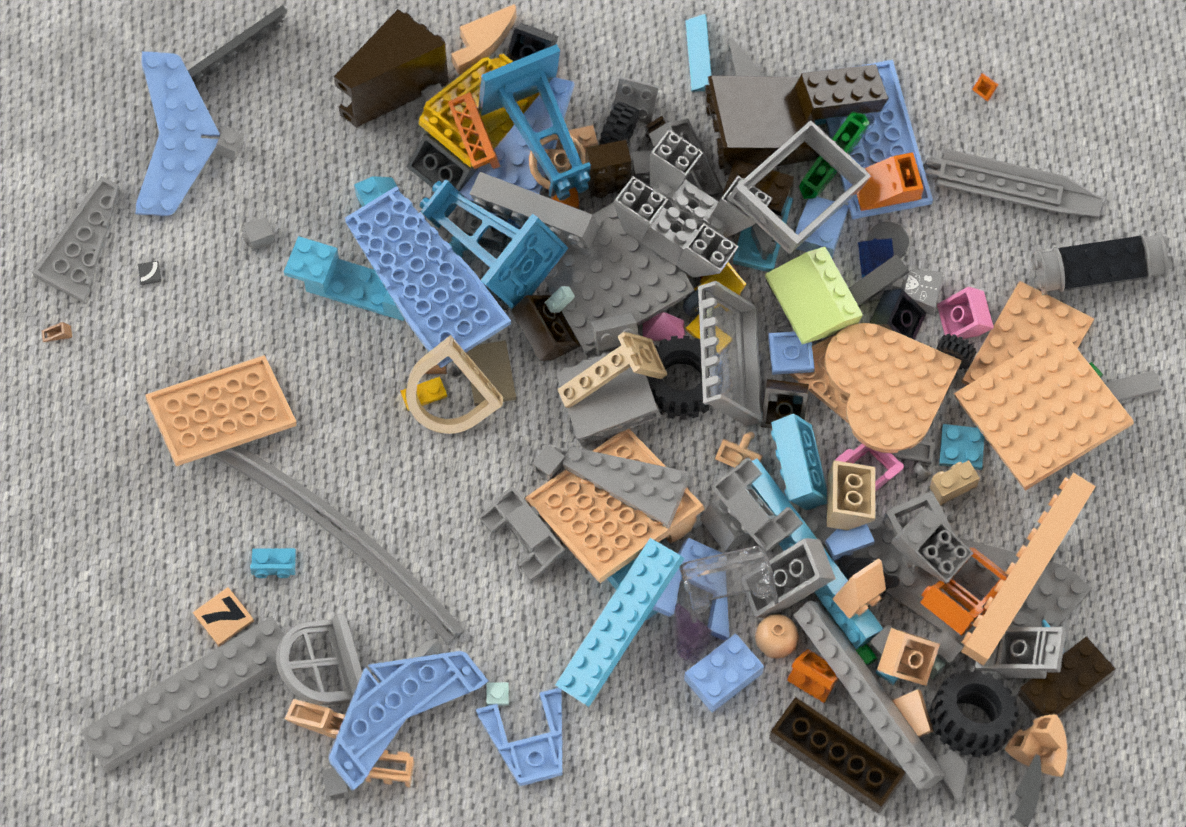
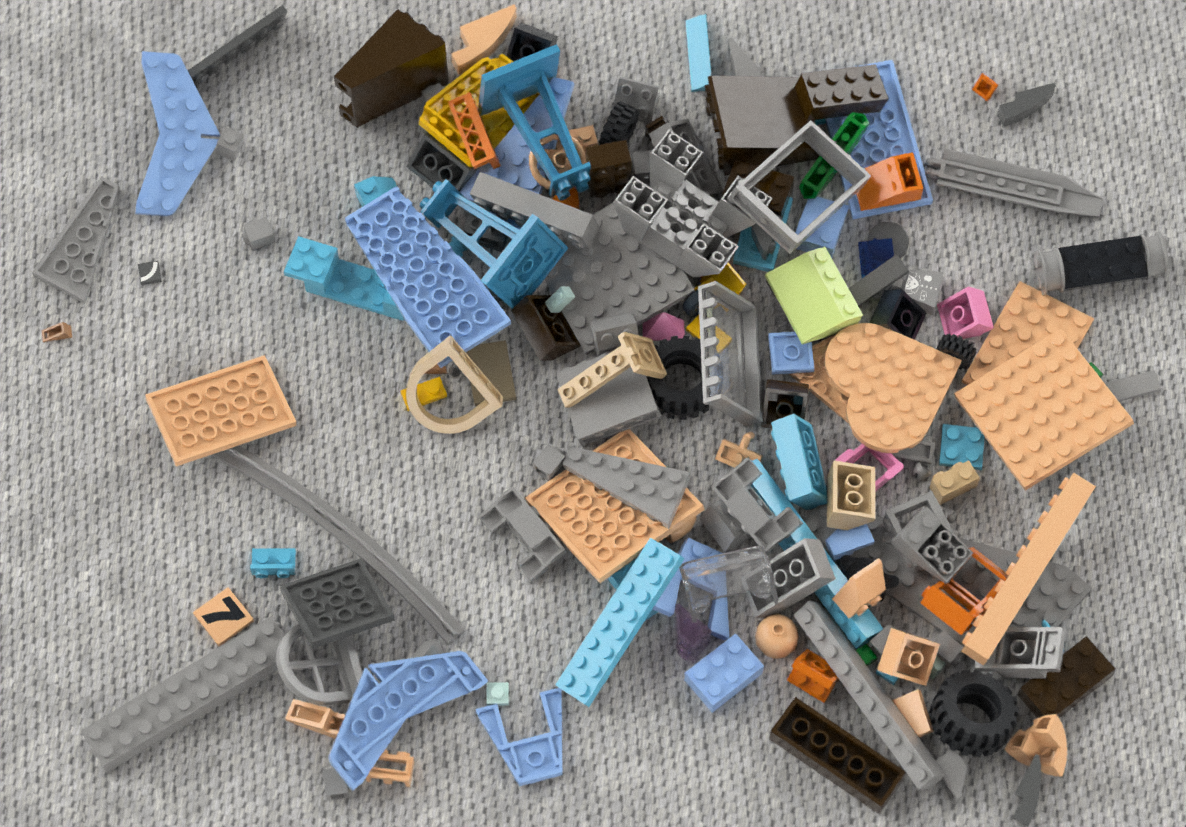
(337, 603): none -> dark grey plate
(1025, 104): none -> dark grey slope

